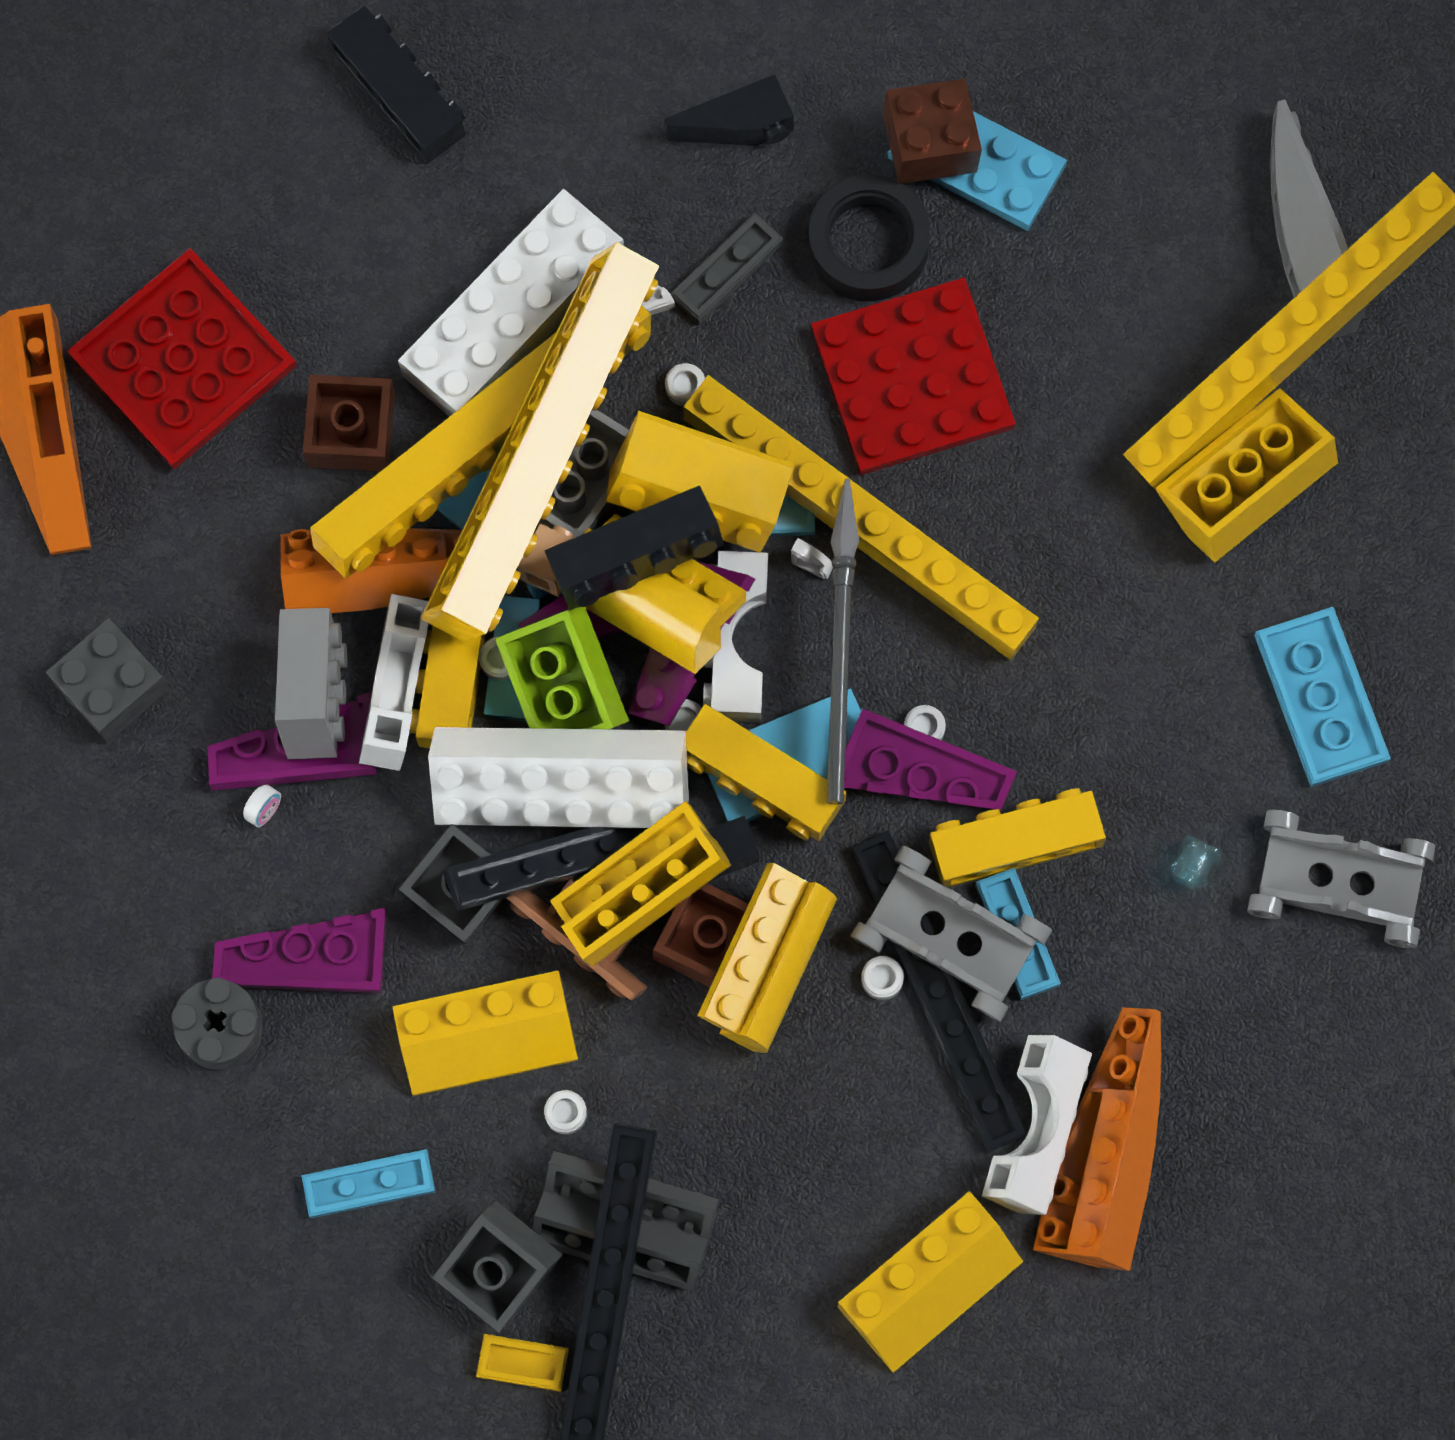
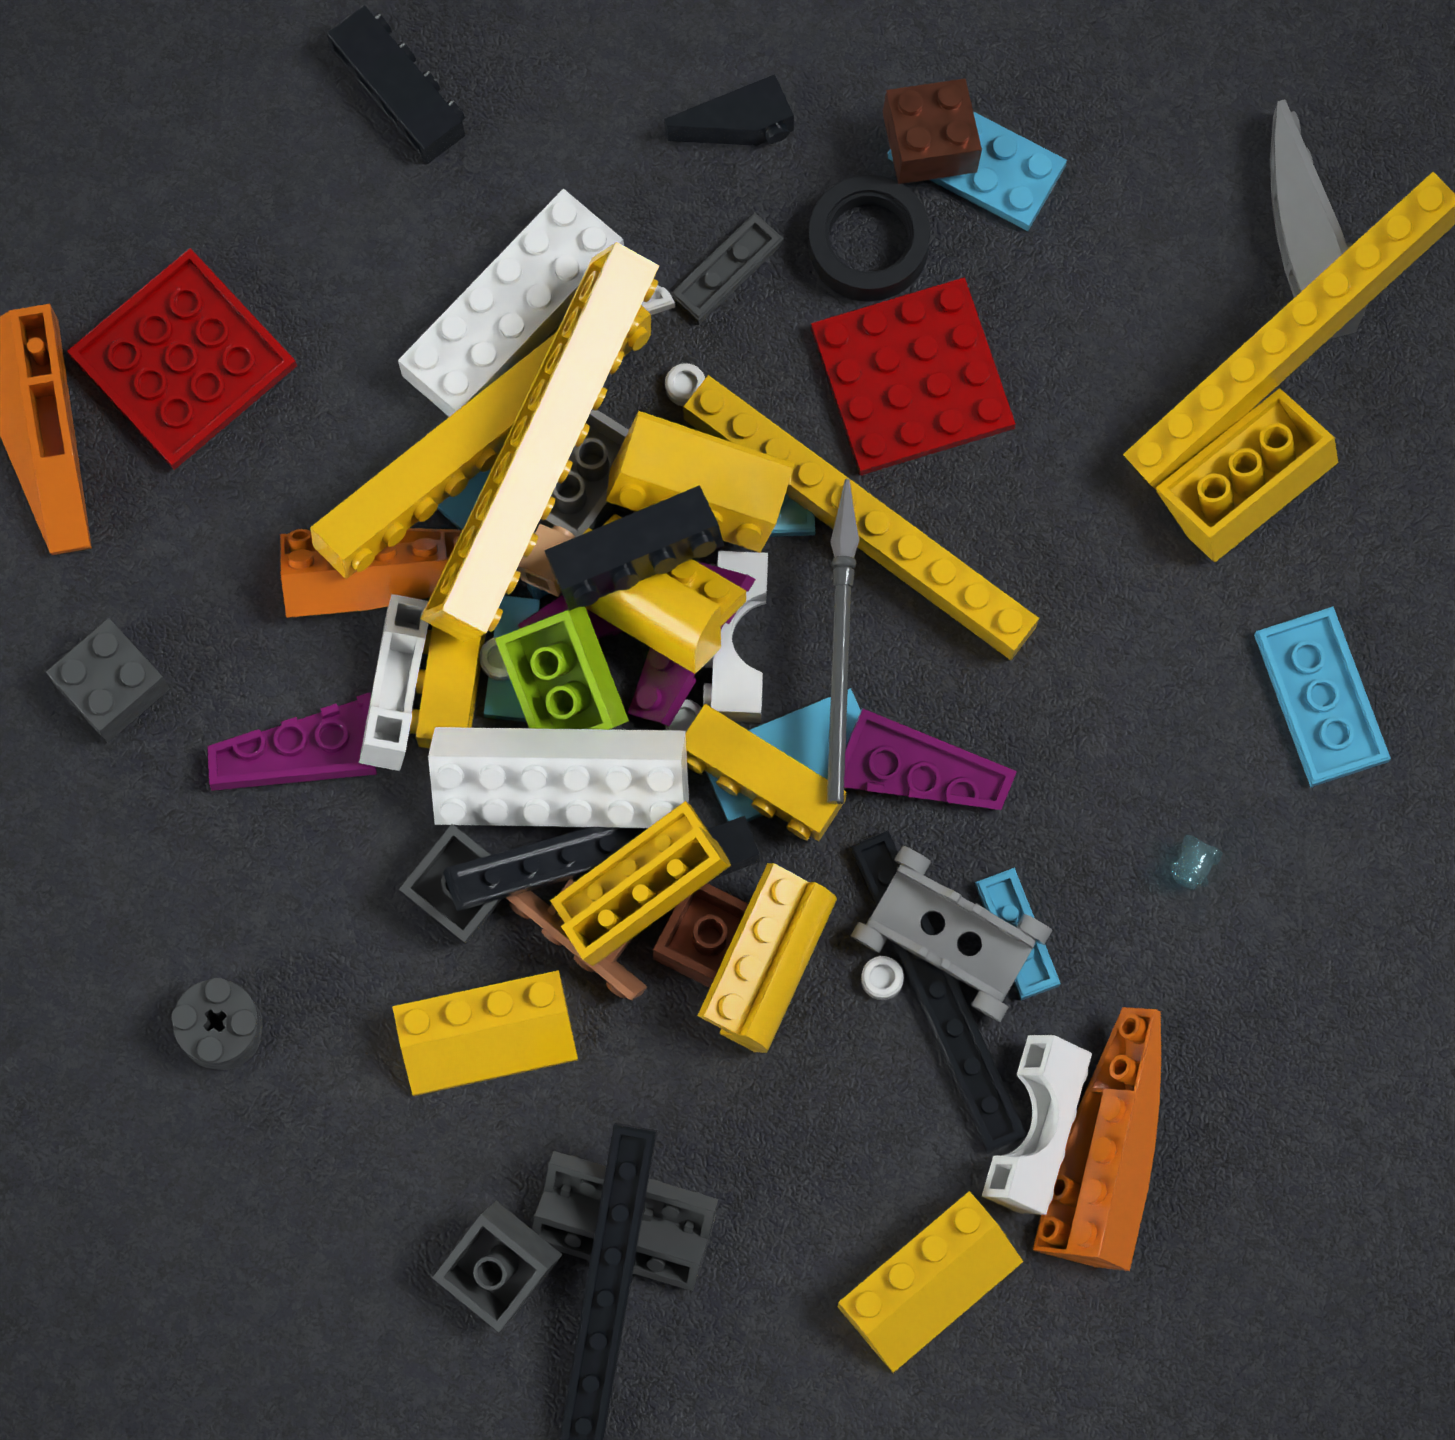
(261, 805): white tile -> none
(310, 683): light grey brick -> none
(314, 957): magenta wing -> none
(349, 422): copper brick -> none
(368, 1183): medium azure tile -> none
(522, 1362): yellow tile -> none
(565, 1112): white tile -> none
(810, 559): white tile -> none
(926, 720): white tile -> none
(1016, 838): yellow brick -> none
(1393, 873): light grey piece -> none

